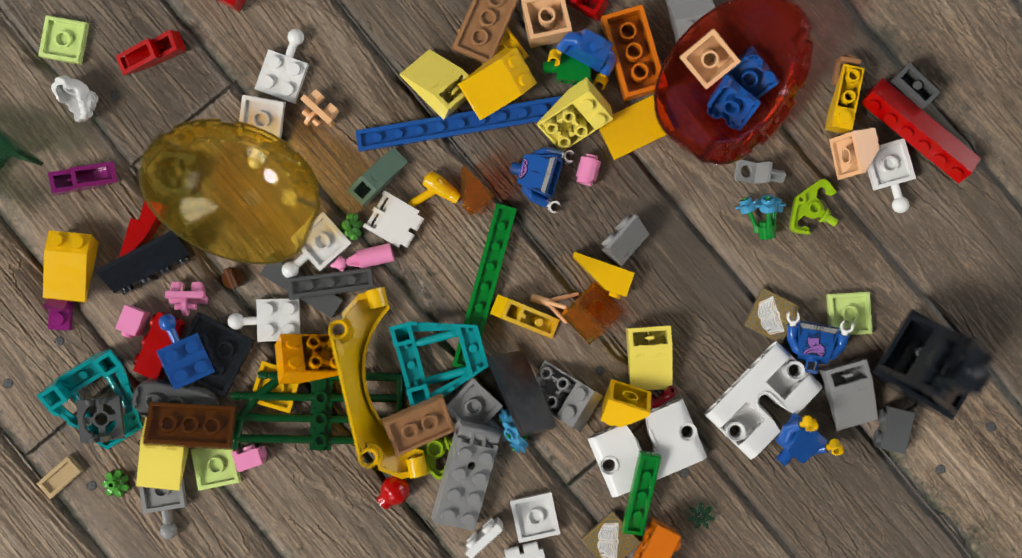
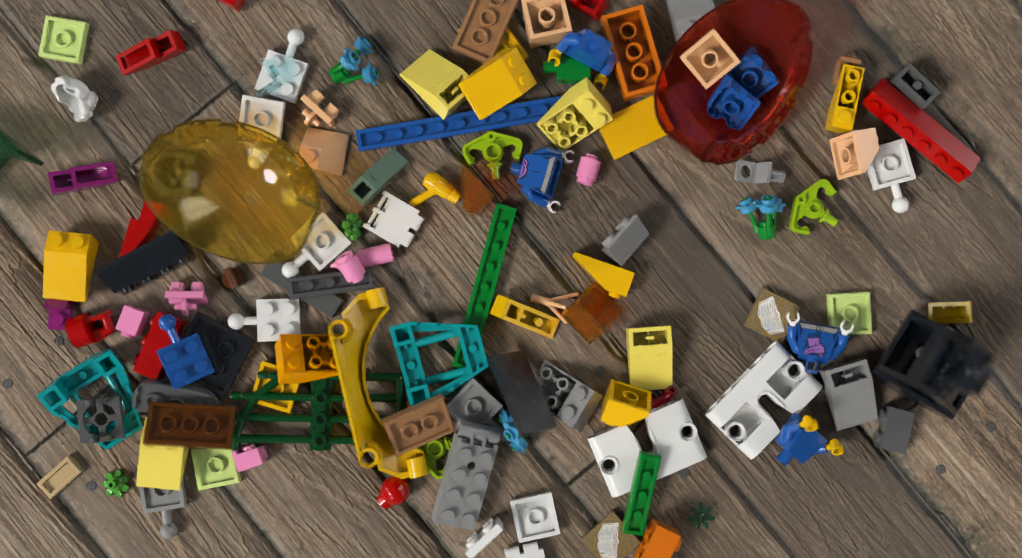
(82, 331): none -> red piece
(273, 72): none -> clear light blue bracket
(325, 150): none -> light nougat slope
(350, 61): none -> dark azure plant
(350, 267): none -> bright pink brick
(492, 149): none -> lime piece
(950, 312): none -> yellow slope

